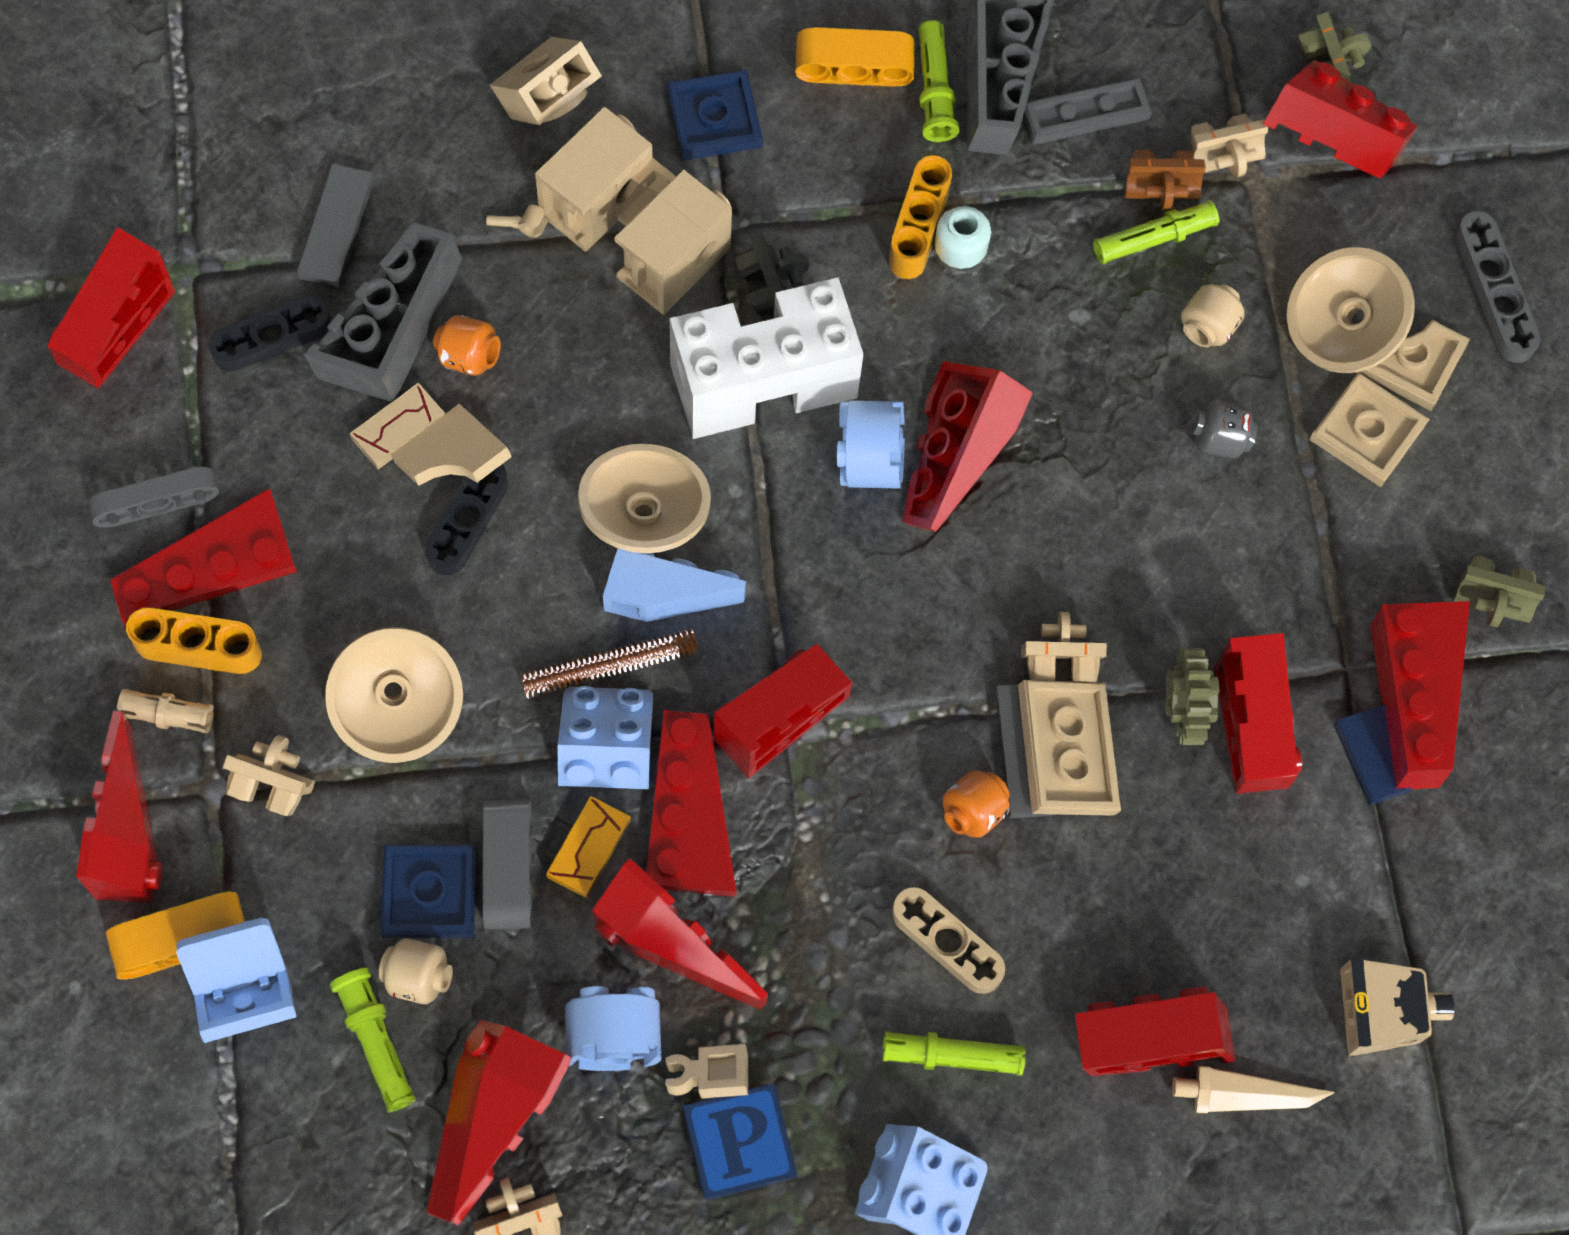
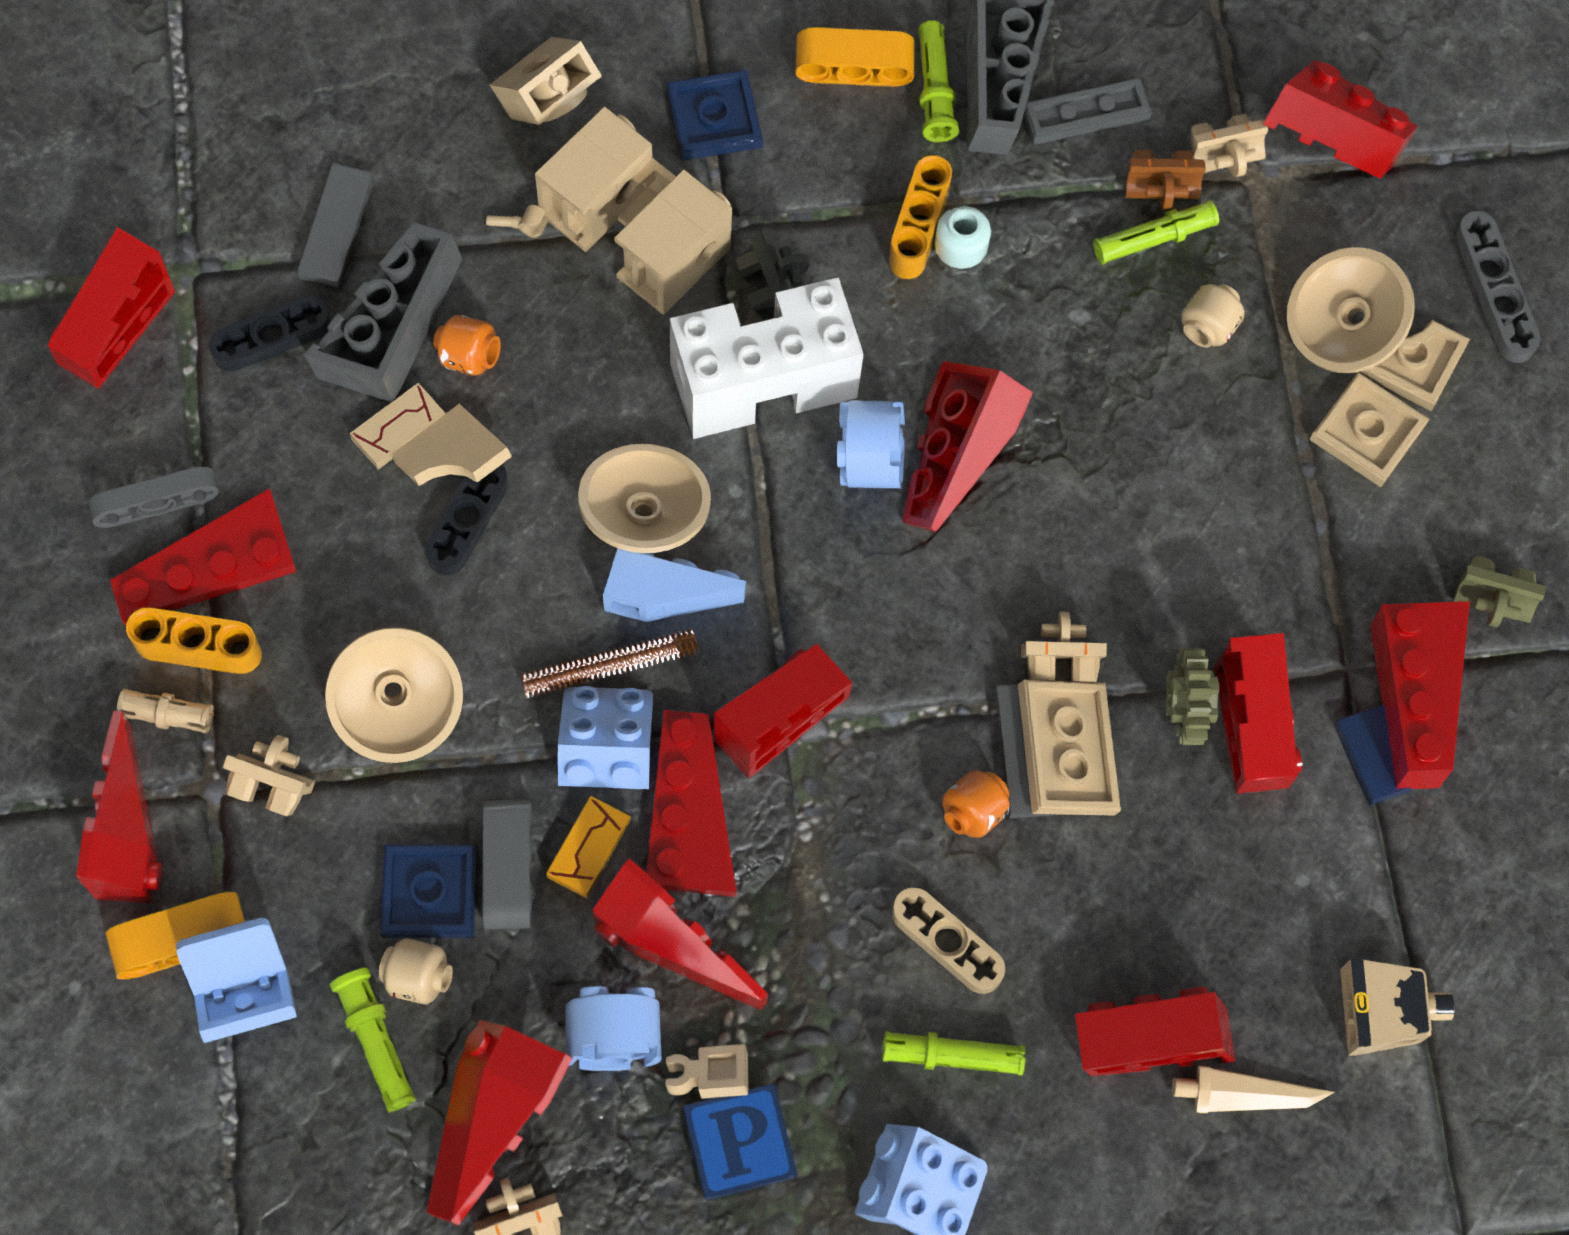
(1224, 429): dark grey head -> none
(1324, 40): olive hips -> none

